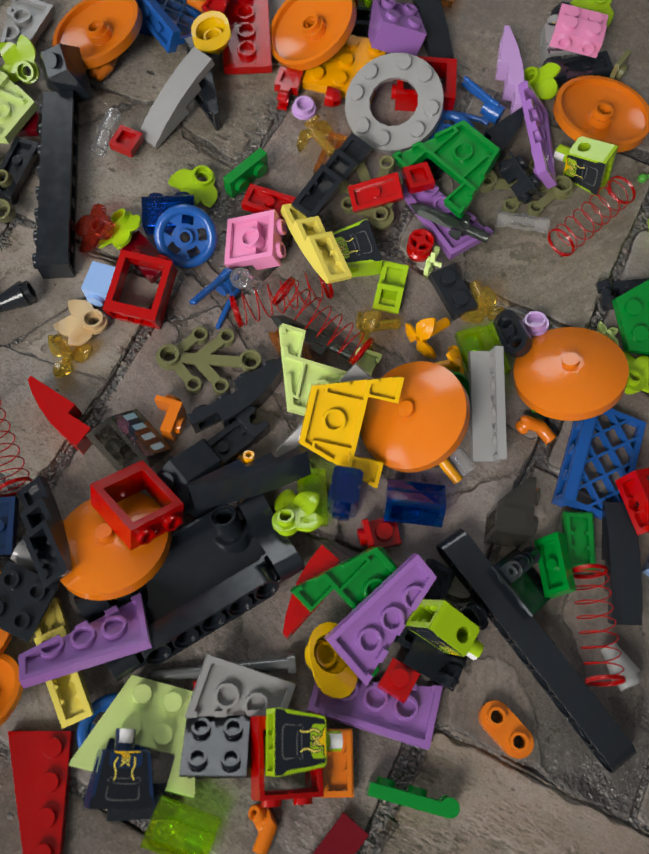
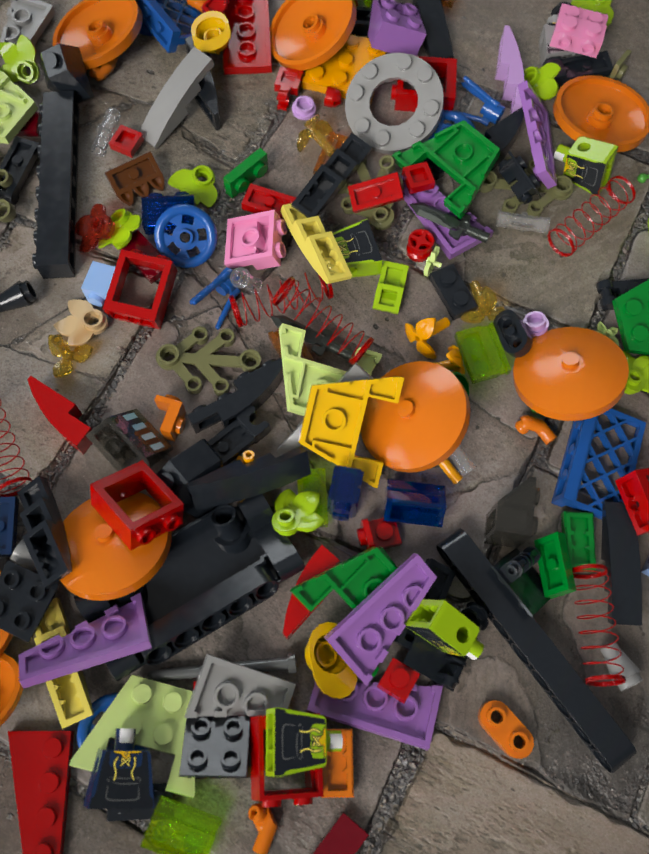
(135, 176): none -> reddish brown plate
(370, 322): clear yellow plant -> none
(413, 798): green plate -> none
(487, 406): light grey fence -> none

